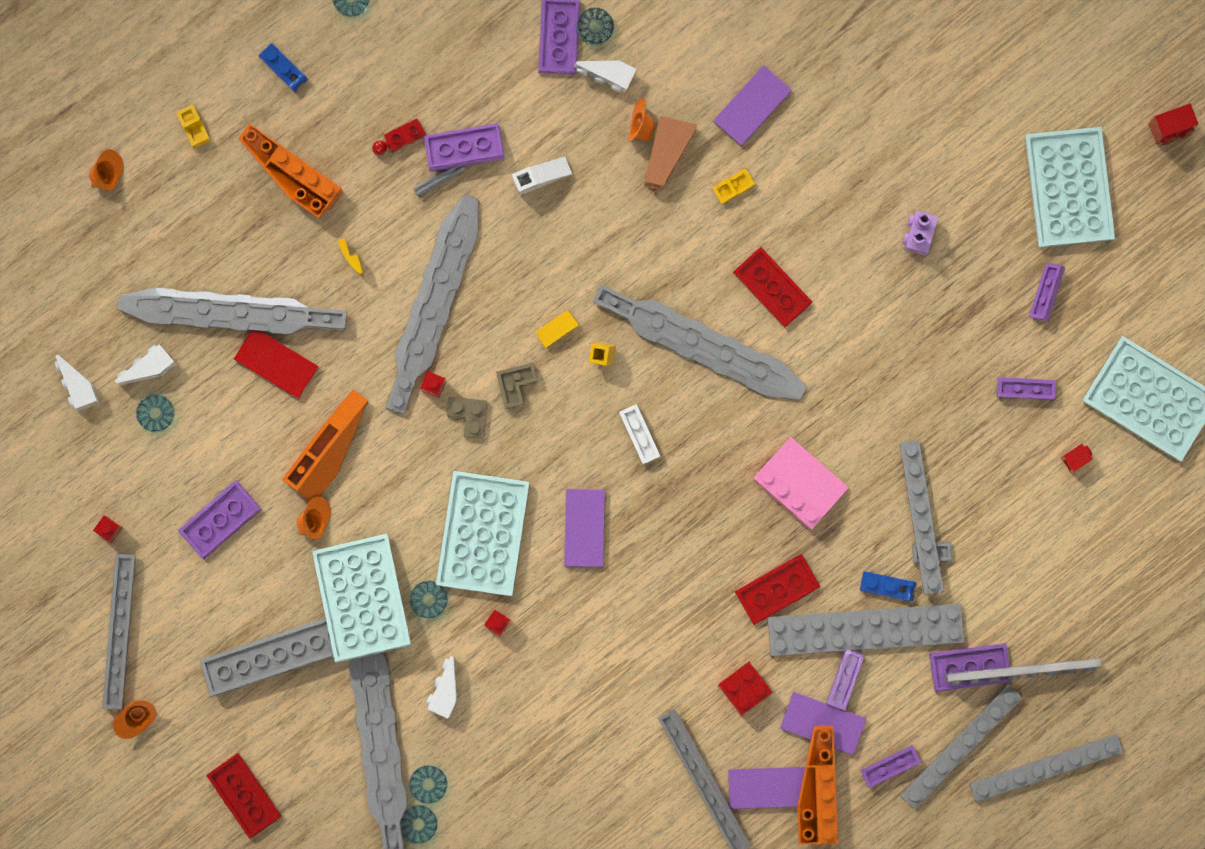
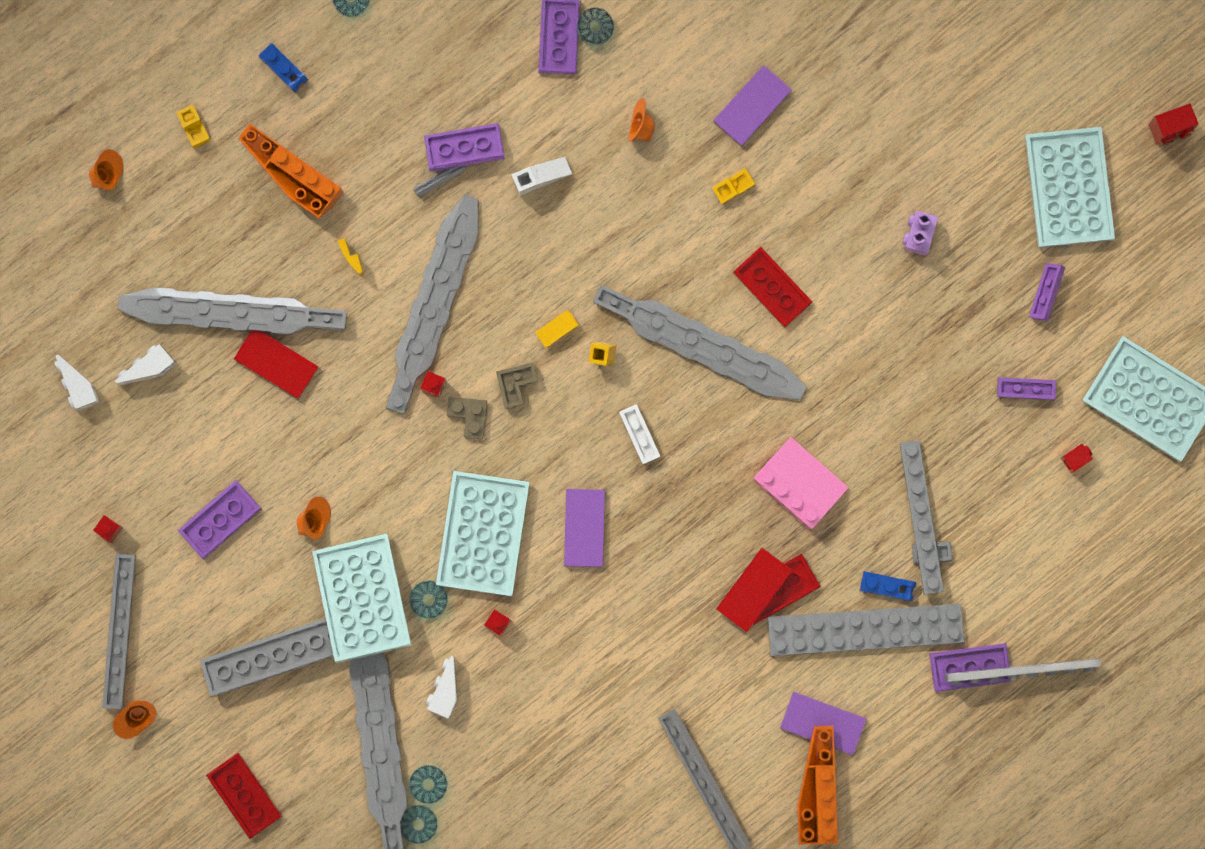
(166, 413): clear light blue tile -> none
(326, 451): orange wedge -> none
(399, 137): red plate -> none
(611, 72): white slope -> none
(668, 147): nougat slope -> none
(744, 688): red brick -> none
(754, 589): none -> red tile
(765, 787): medium lavender tile -> none
(845, 679): medium lavender plate -> none
(890, 766): medium lavender plate -> none
(960, 746): light grey plate -> none
(1045, 768): light grey plate -> none

